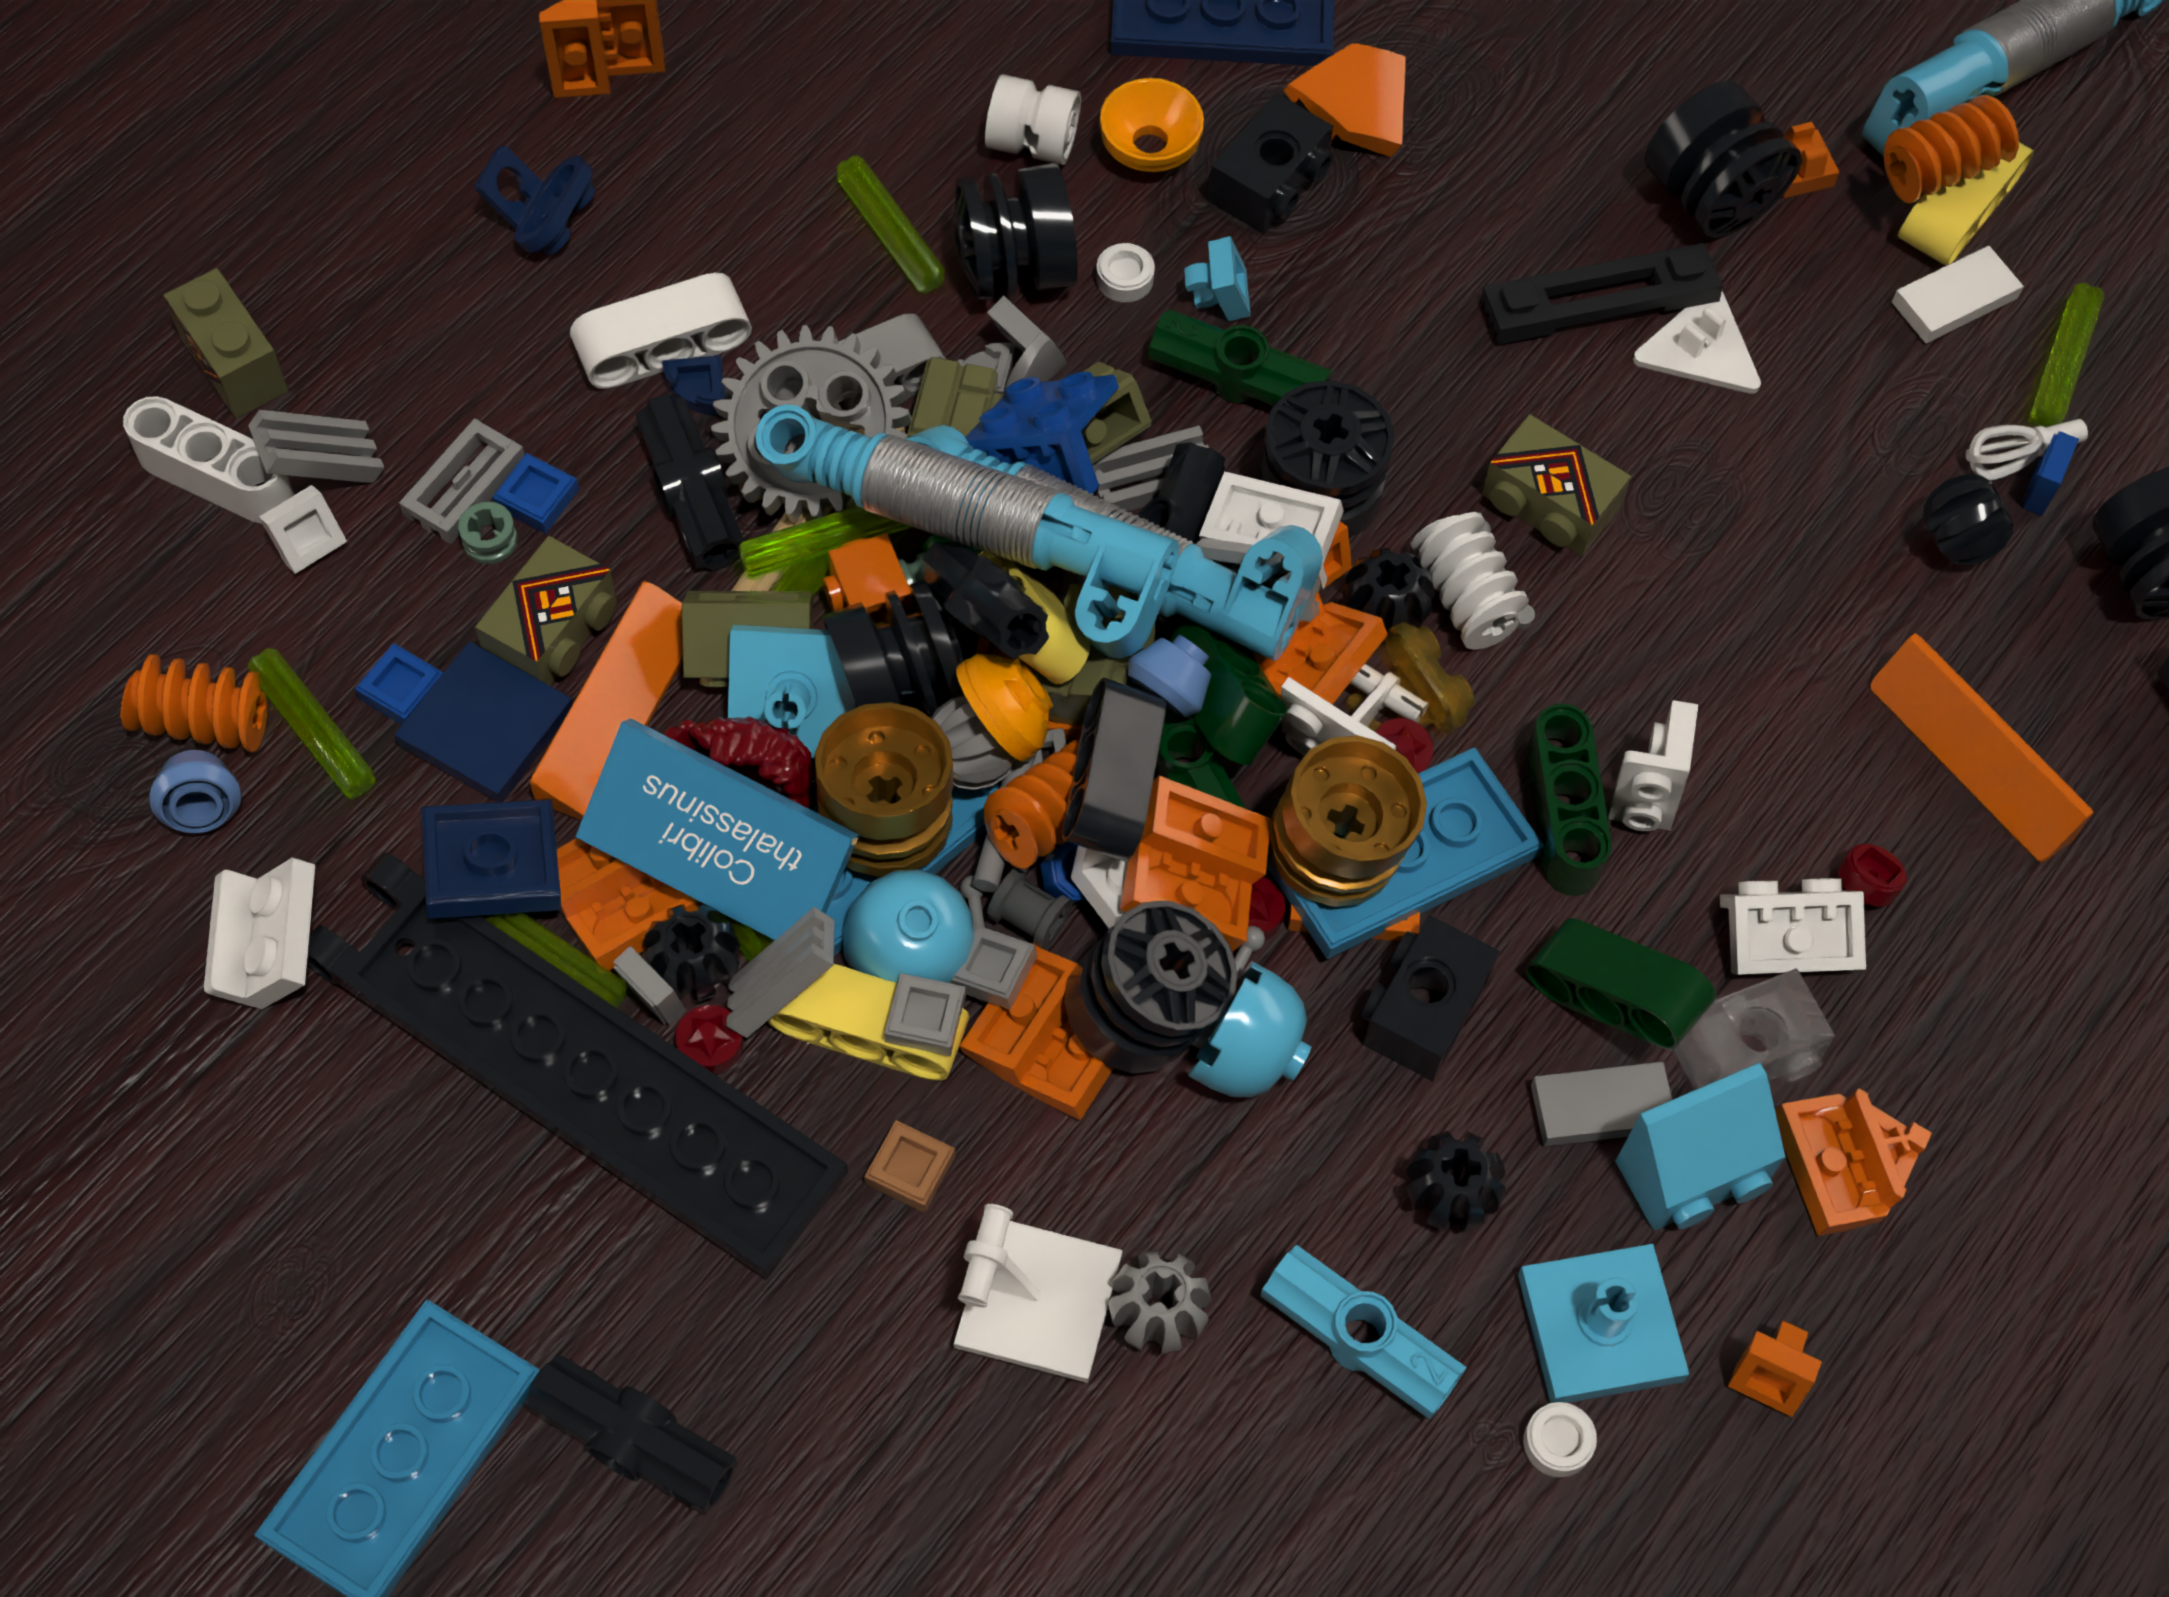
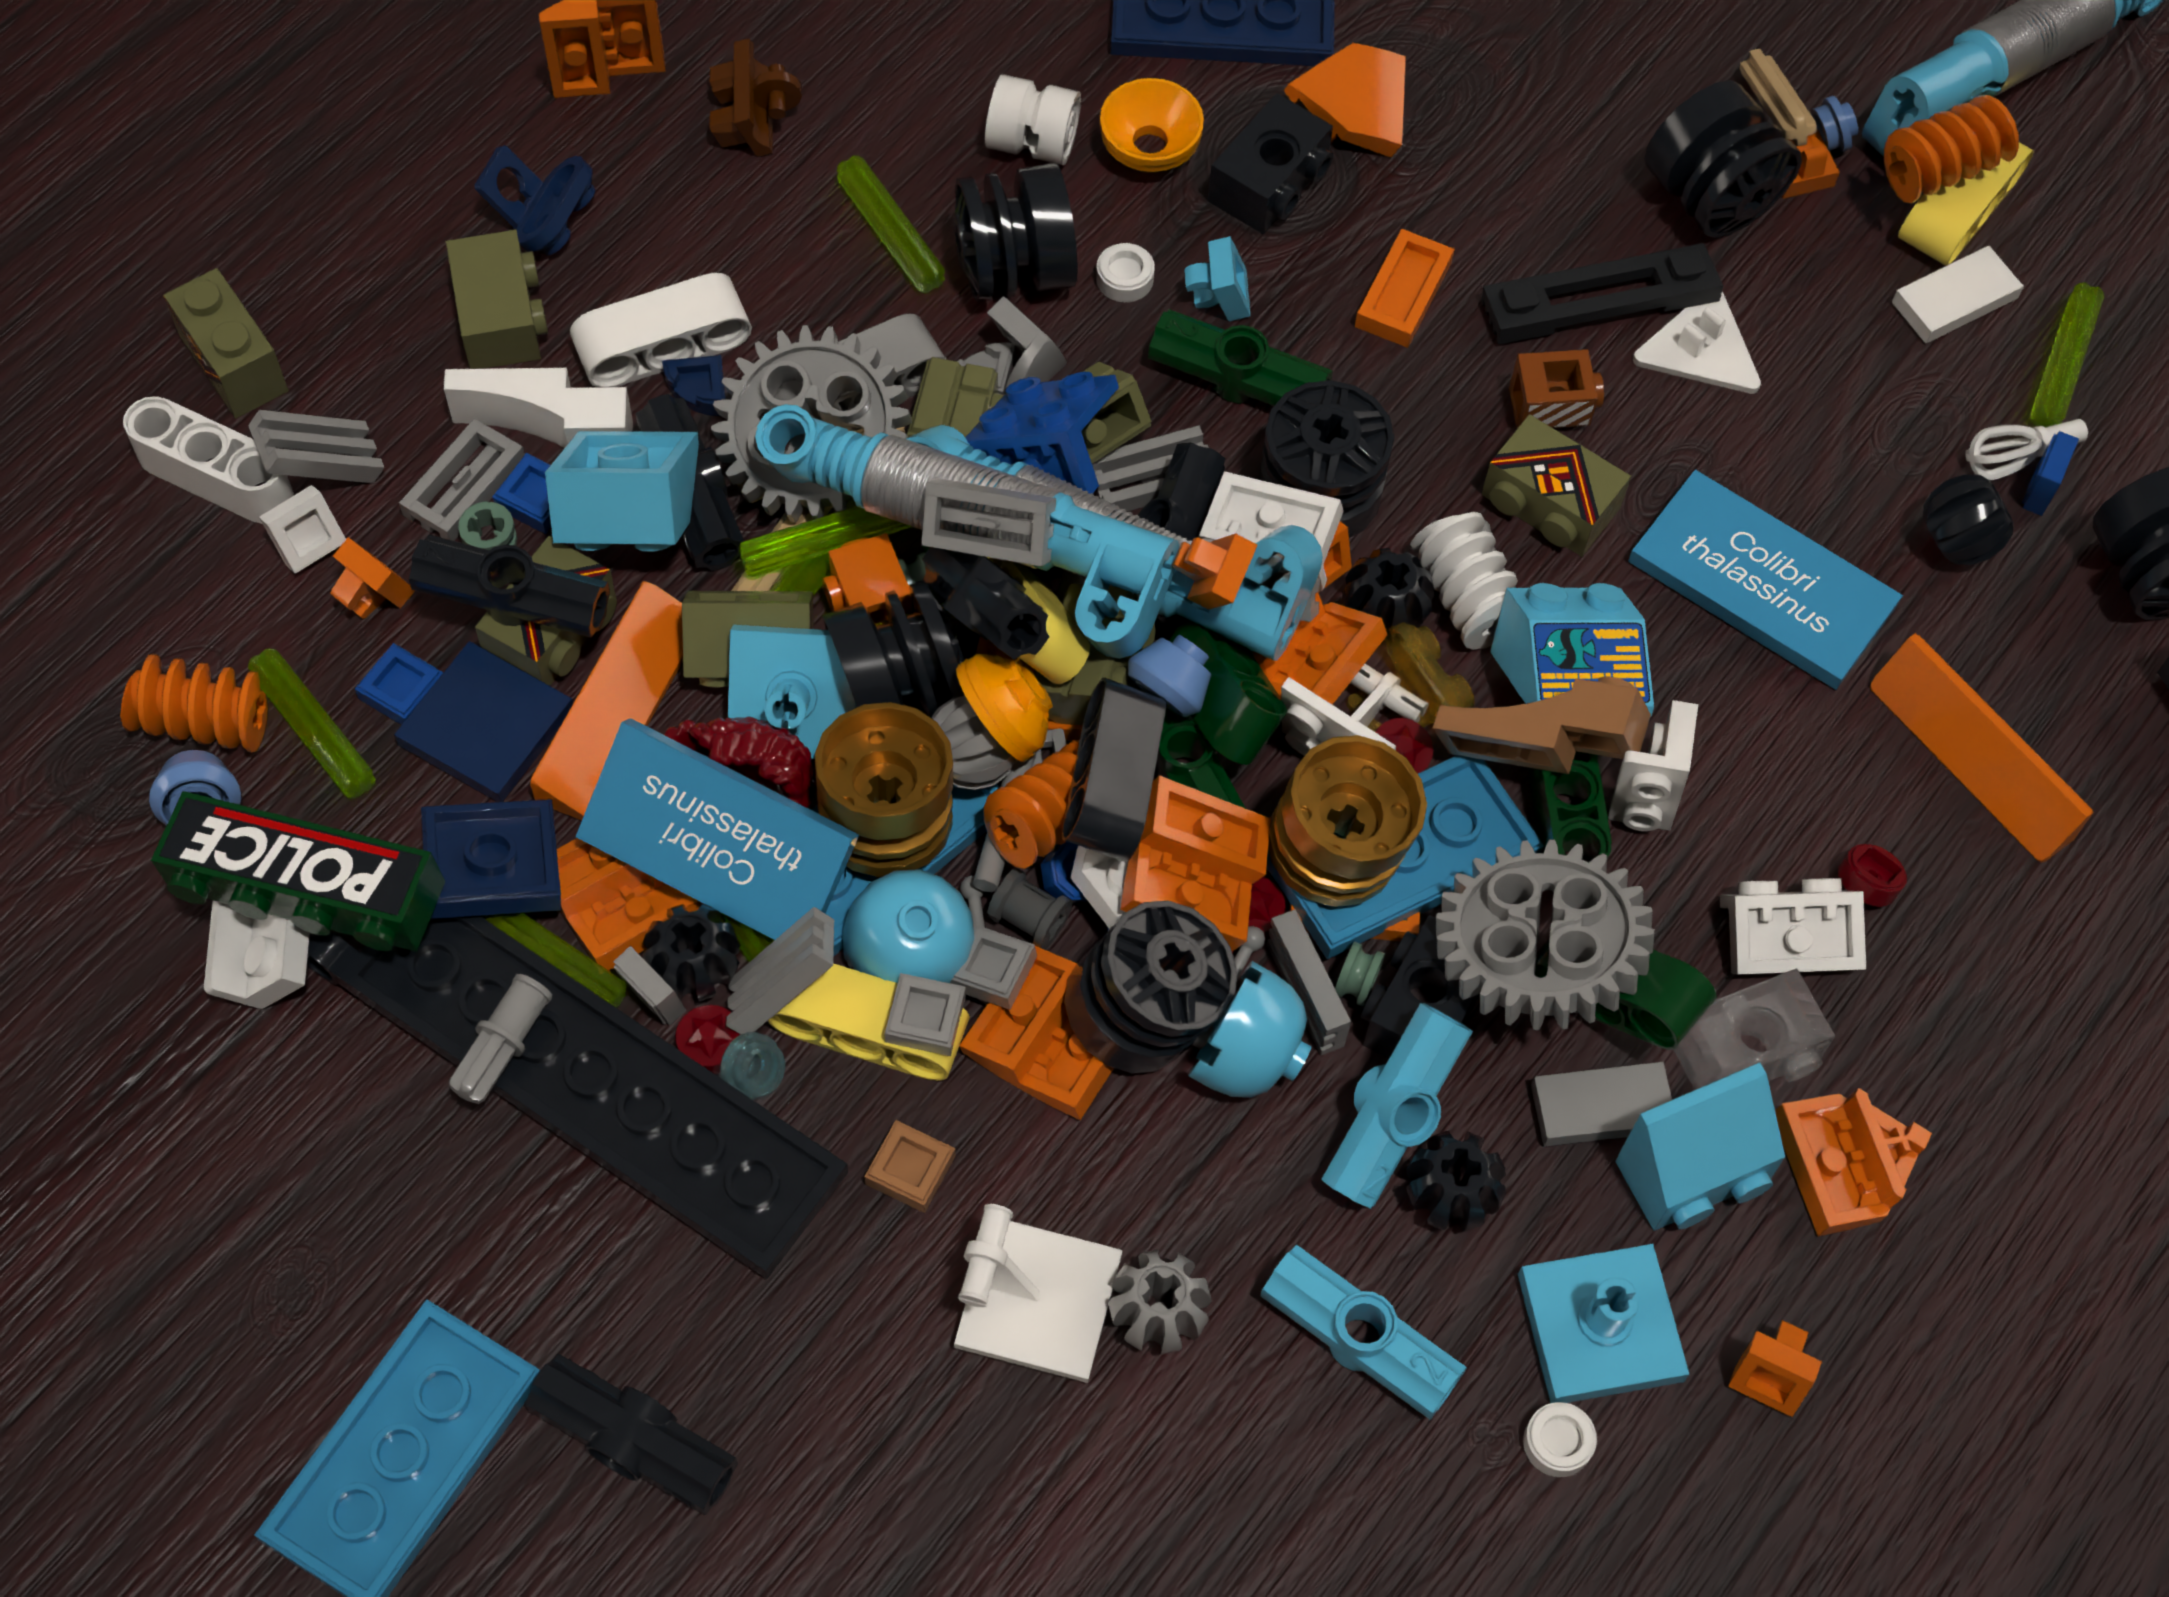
(298, 872): none -> brick
(367, 581): none -> orange tile
(476, 574): none -> black piece
(494, 299): none -> olive brick
(499, 1039): none -> light grey axle
(535, 402): none -> white slope
(622, 489): none -> medium azure slope
(758, 97): none -> reddish brown hips
(766, 1064): none -> clear light blue plate
(1039, 528): none -> light grey tile
(1215, 568): none -> orange tile
(1304, 971): none -> light grey tile
(1359, 974): none -> sand green bush
(1397, 1105): none -> medium azure piece
(1404, 288): none -> orange tile
(1499, 917): none -> light grey gear
(1545, 734): none -> medium nougat slope
(1556, 388): none -> dark orange brick
(1570, 633): none -> slope
(1765, 579): none -> dark azure tile
(1778, 97): none -> tan axle
(1836, 124): none -> medium blue plate

